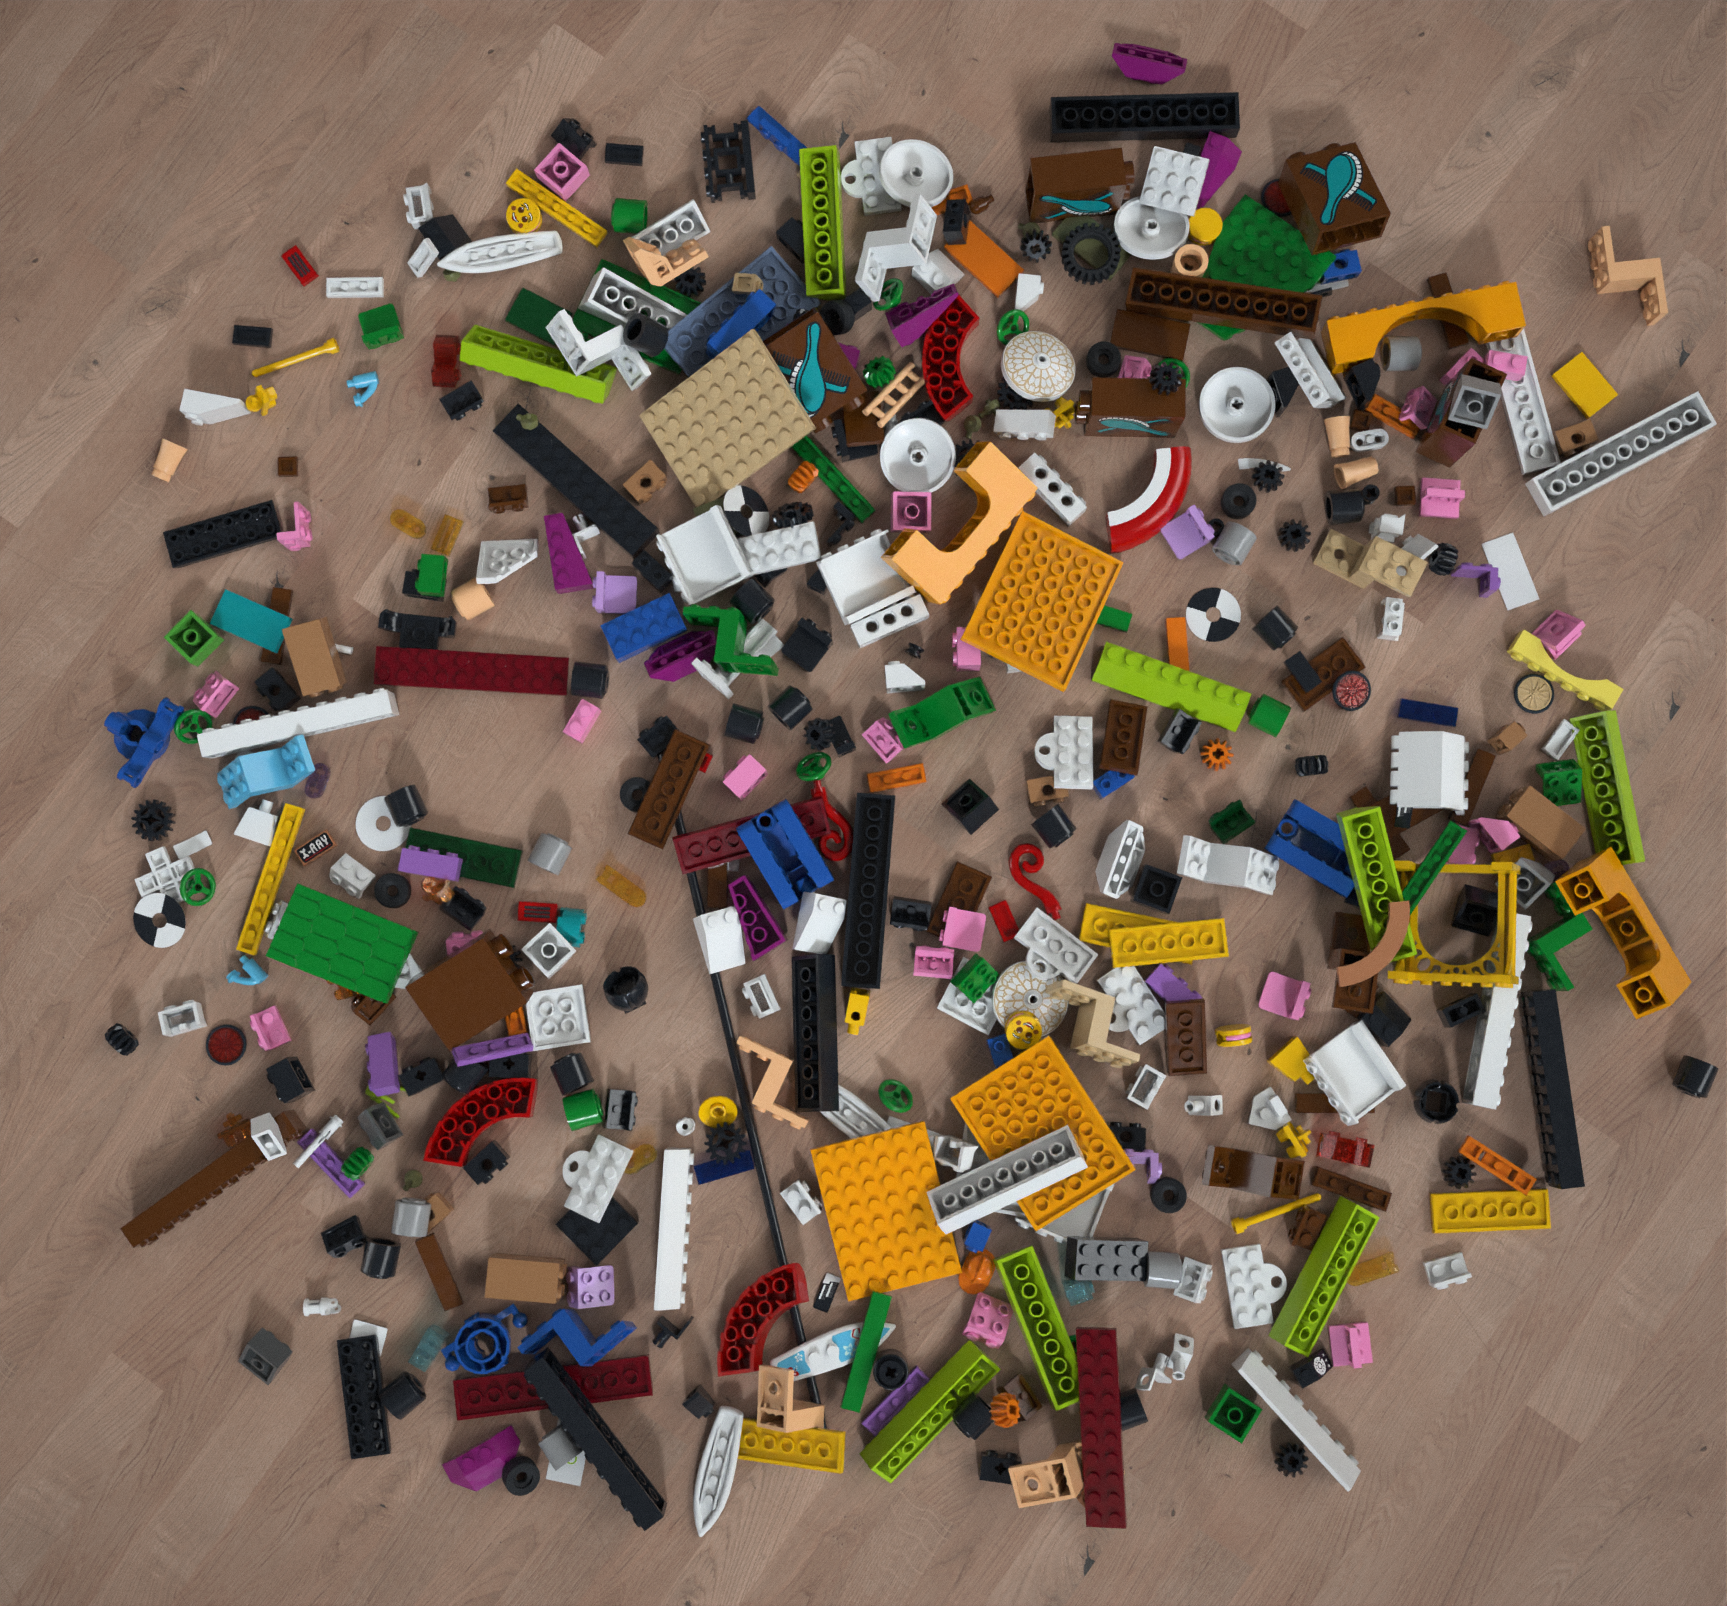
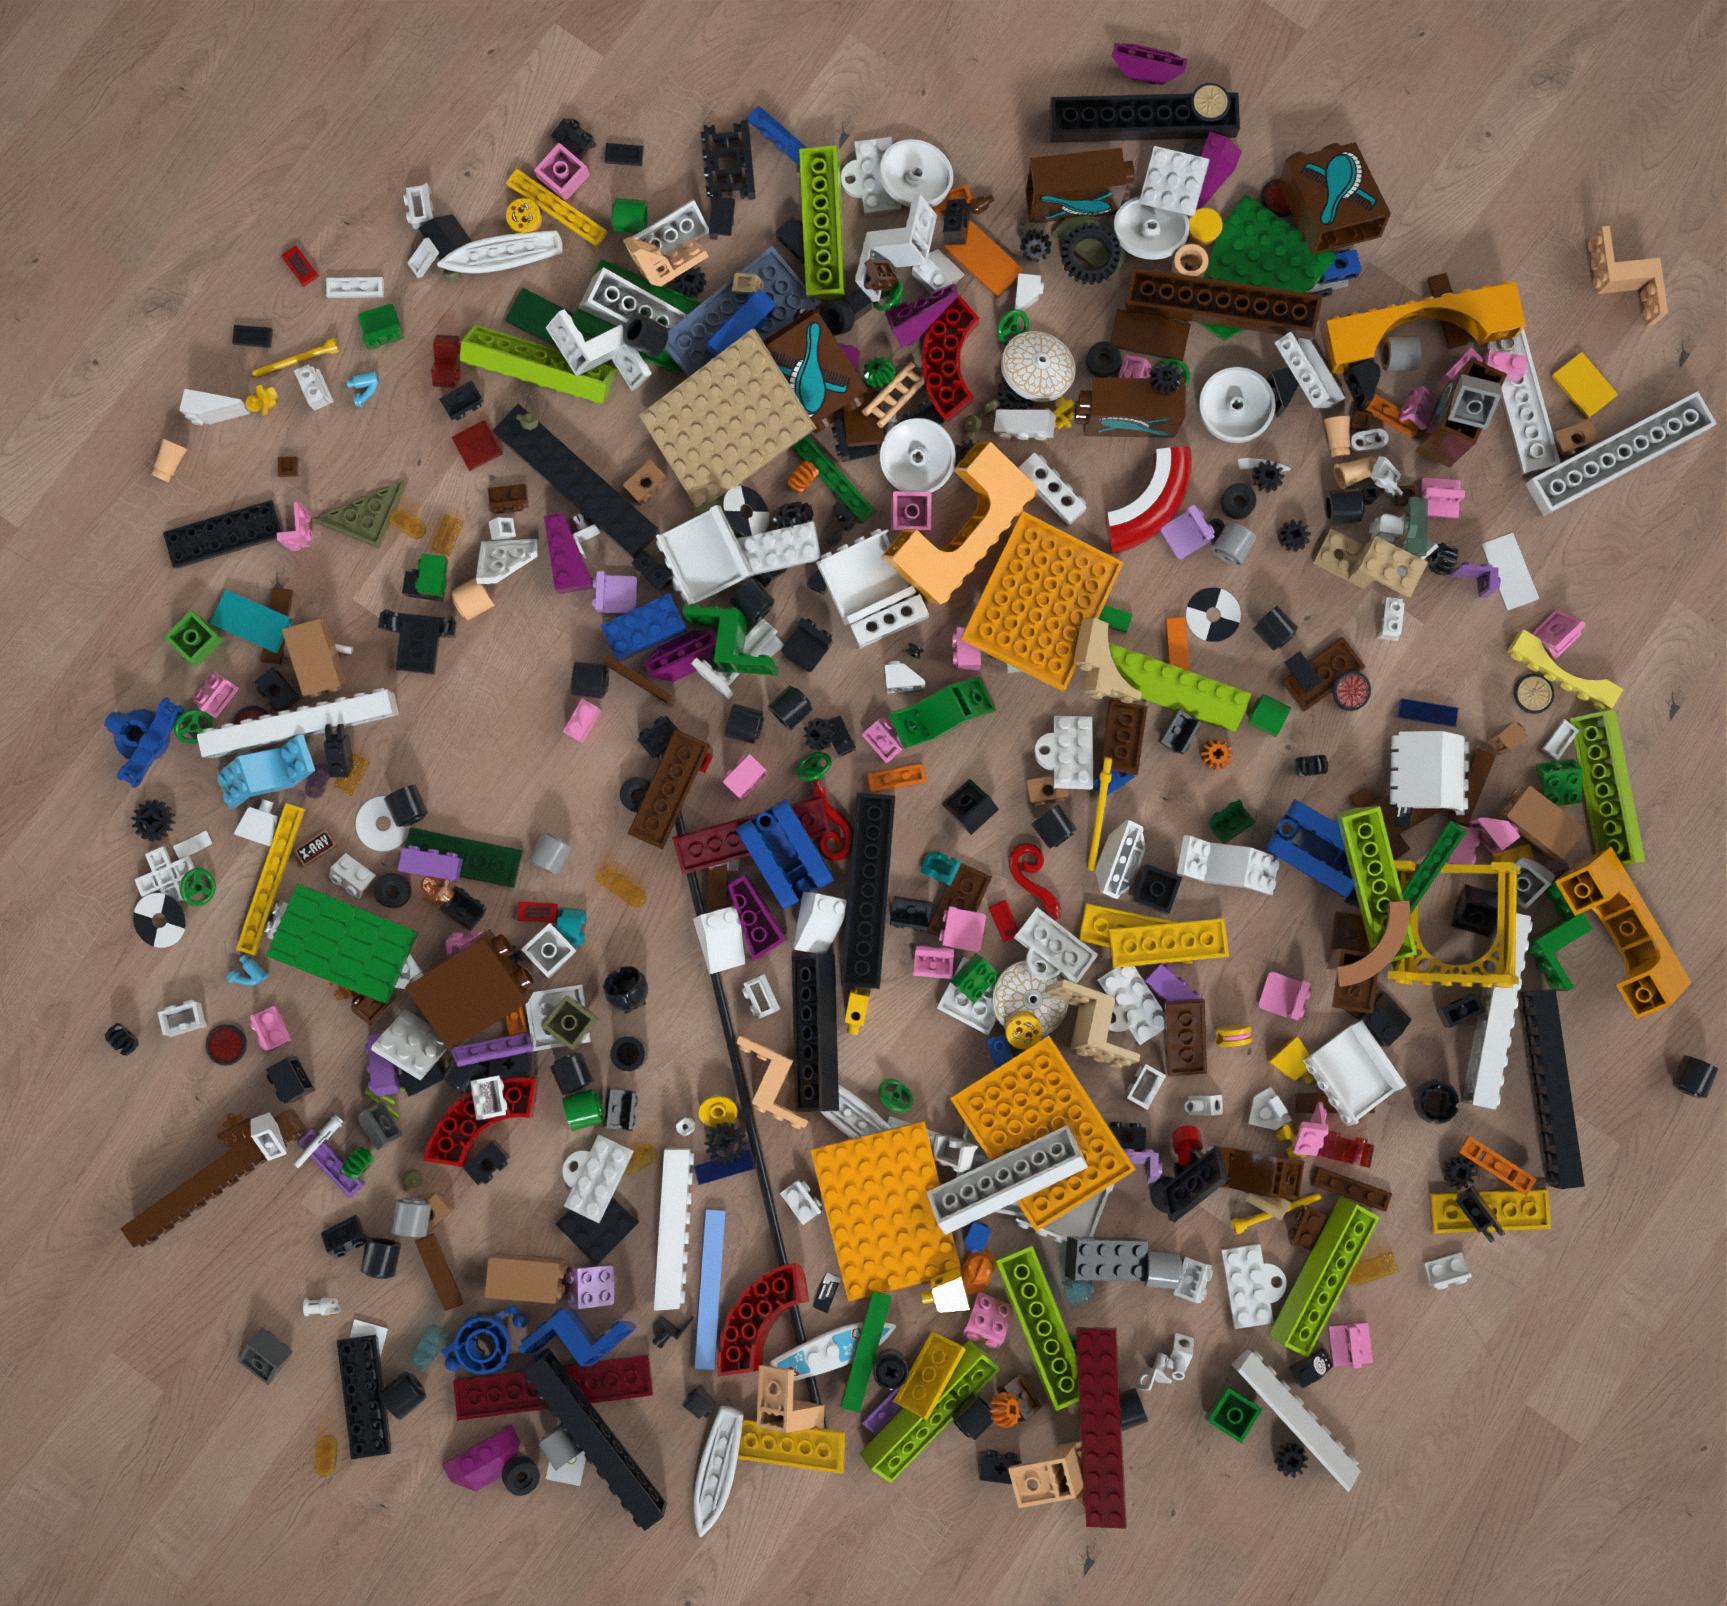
(313, 387): none -> white window
(325, 1454): none -> clear yellow plate
(338, 752): none -> black hinge
(358, 778): none -> clear yellow tile
(366, 517): none -> olive tile
(410, 1045): none -> white plate
(471, 671): dark red plate -> none
(477, 445): none -> clear red plate
(488, 1097): none -> white window
(502, 528): none -> white plate
(570, 1022): none -> olive brick
(619, 1051): none -> black piece
(639, 681): none -> reddish brown tile
(710, 1289): none -> light blue tile
(721, 217): none -> black panel
(881, 275): none -> reddish brown bracket
(929, 1375): none -> yellow plate
(940, 867): none -> teal cylinder
(947, 1292): none -> torso
(1095, 657): none -> tan arch
(1105, 778): none -> yellow bar
(1195, 1173): none -> black plate
(1210, 102): none -> tan wheel
(1274, 1206): none -> tan panel
(1311, 1133): none -> bright pink bracket
(1386, 477): none -> white bracket
(1416, 525): none -> sand green bracket
(1478, 1212): none -> black hinge

